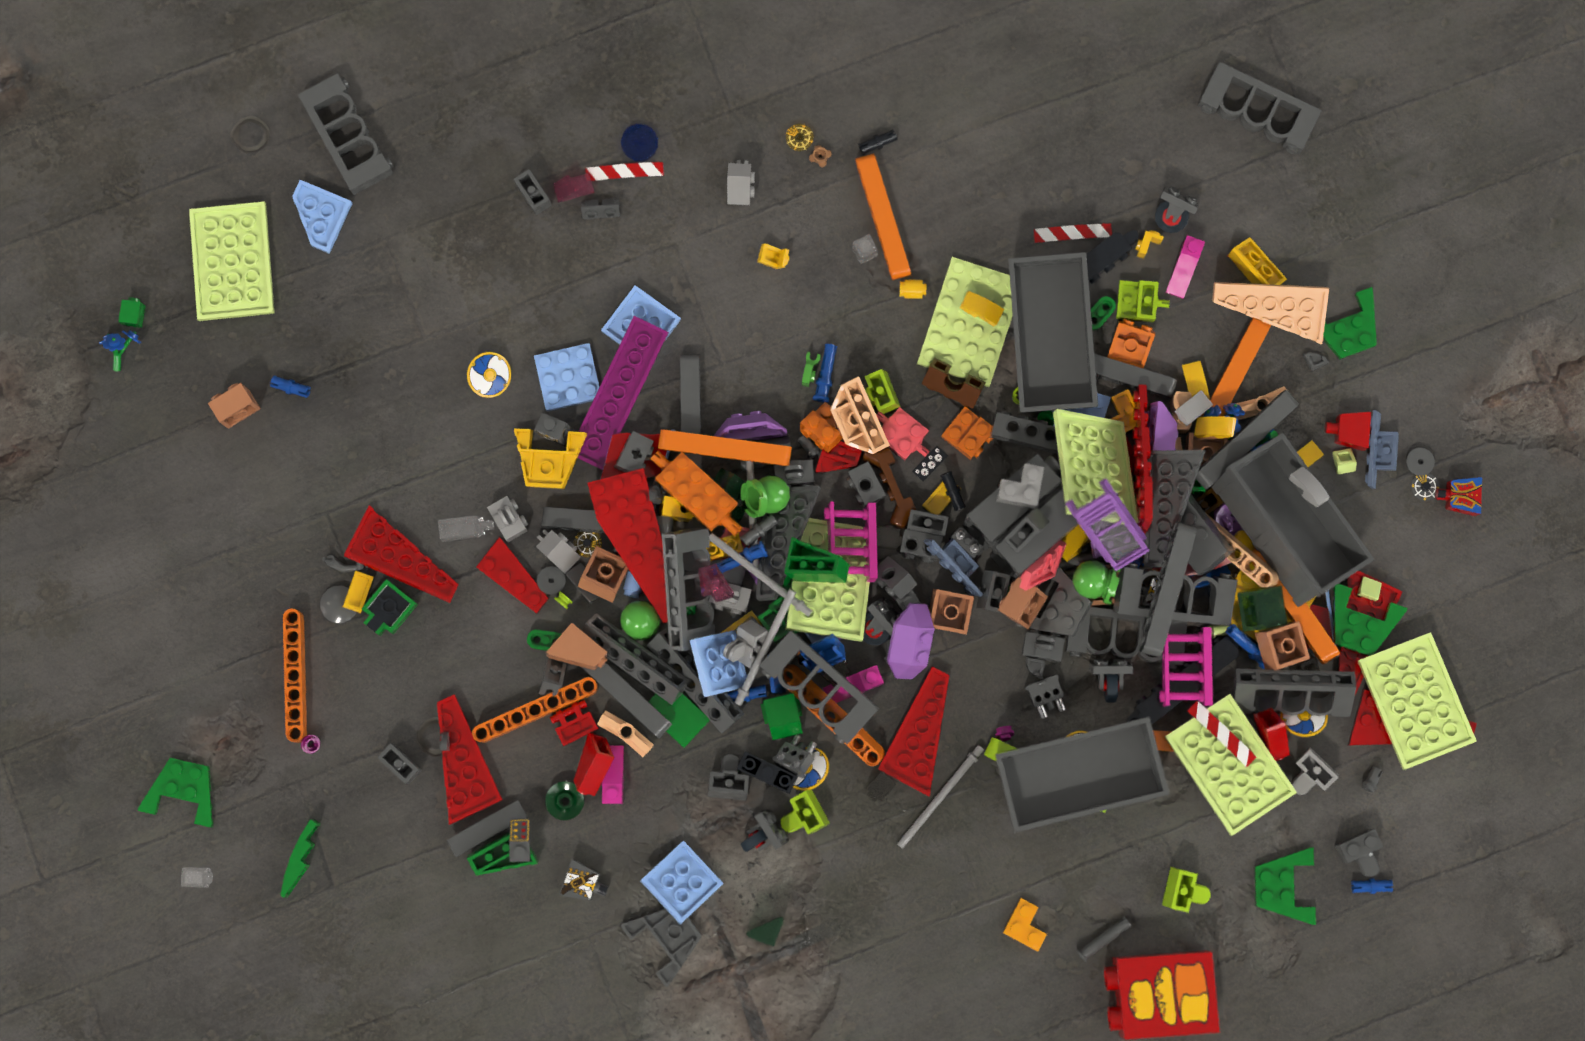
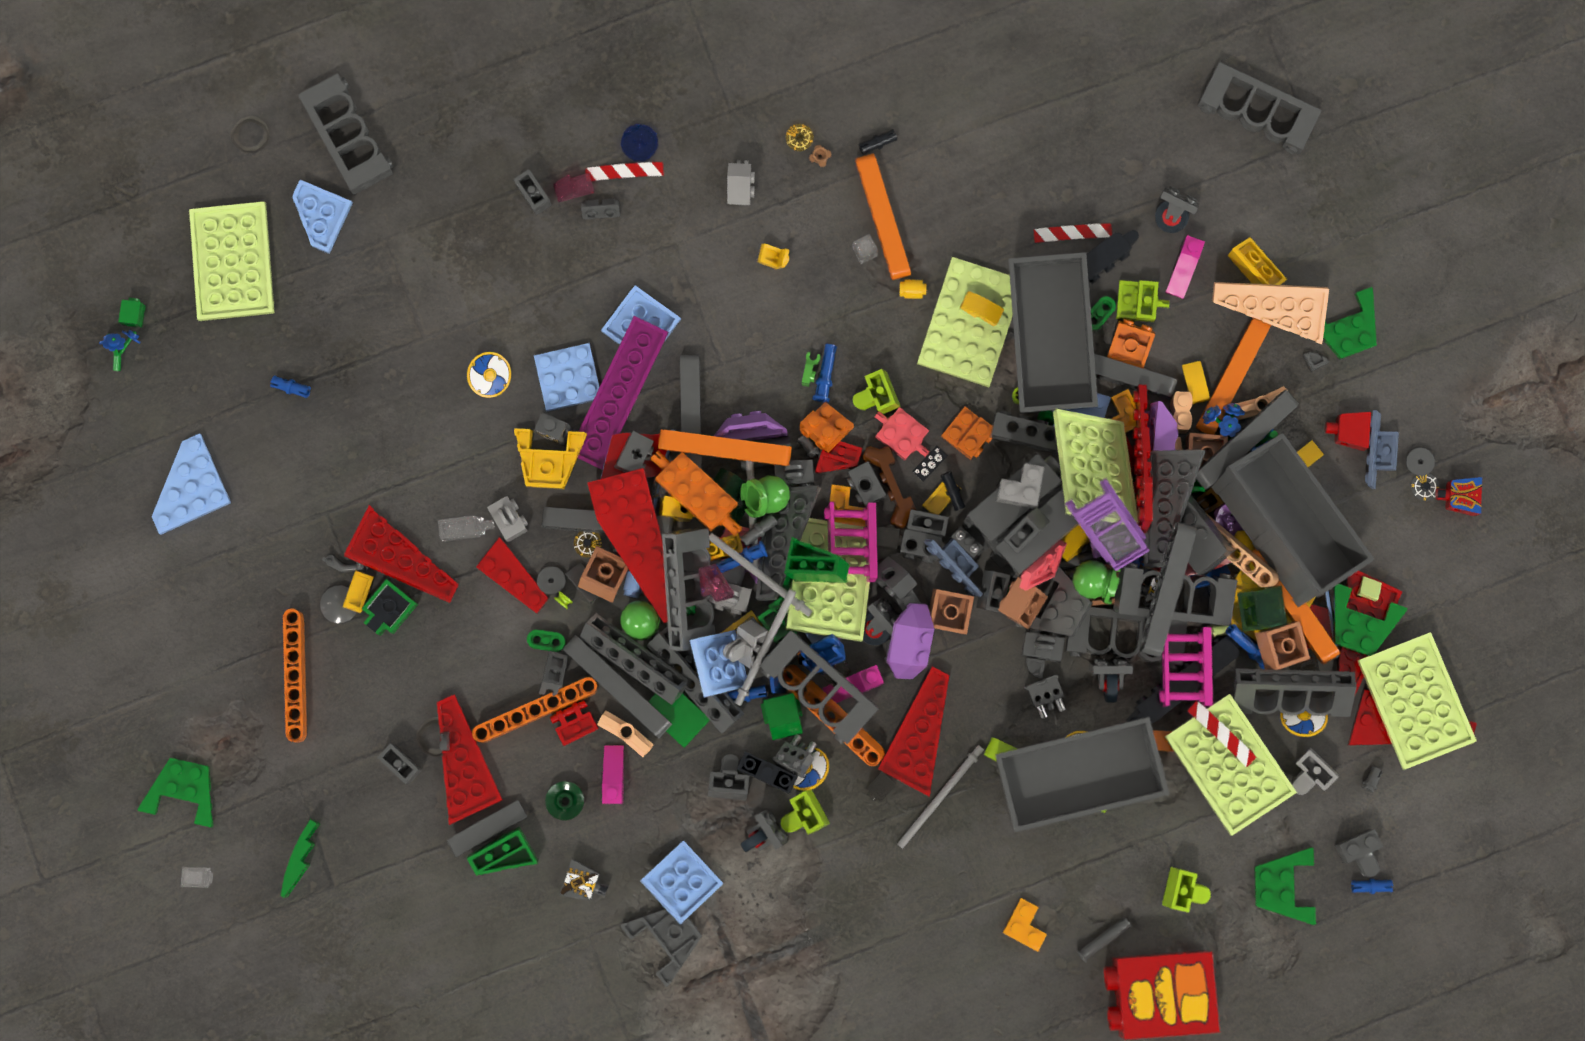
(190, 488): none -> light blue plate
(233, 405): nougat brick -> none
(315, 745): magenta plate -> none
(519, 840): dark grey slope -> none
(557, 550): light grey brick -> none
(577, 649): nougat slope -> none
(593, 764): red slope -> none
(655, 494): dark grey tile -> none
(767, 932): clear green slope -> none
(840, 497): none -> light orange plate
(857, 418): light nougat wedge -> none
(938, 379): reddish brown arch -> none
(1004, 733): magenta plate -> none
(1142, 245): yellow bracket -> none
(1193, 408): light grey slope -> none
(1215, 426): yellow slope -> none
(1273, 733): red slope -> none
(1313, 490): light grey slope -> none
(1344, 461): yellowish green slope -> none

